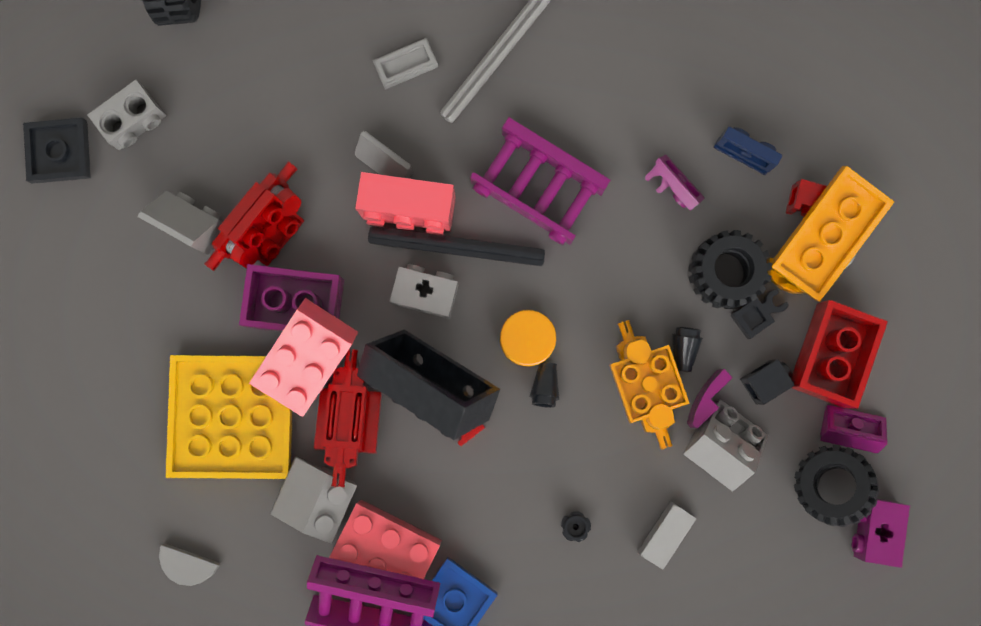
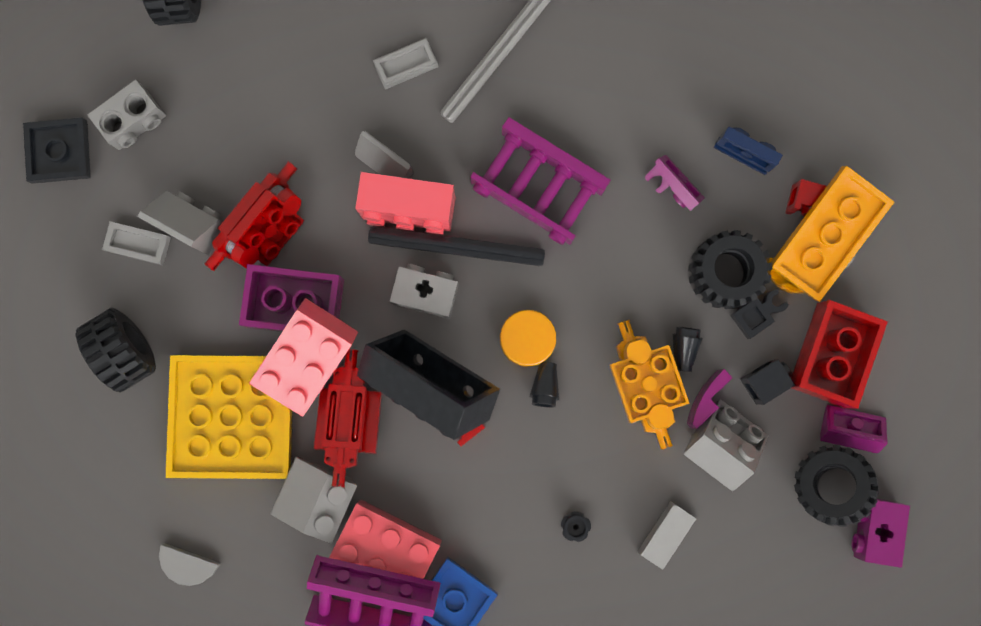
(115, 350): none -> black tyre
(136, 243): none -> light grey tile

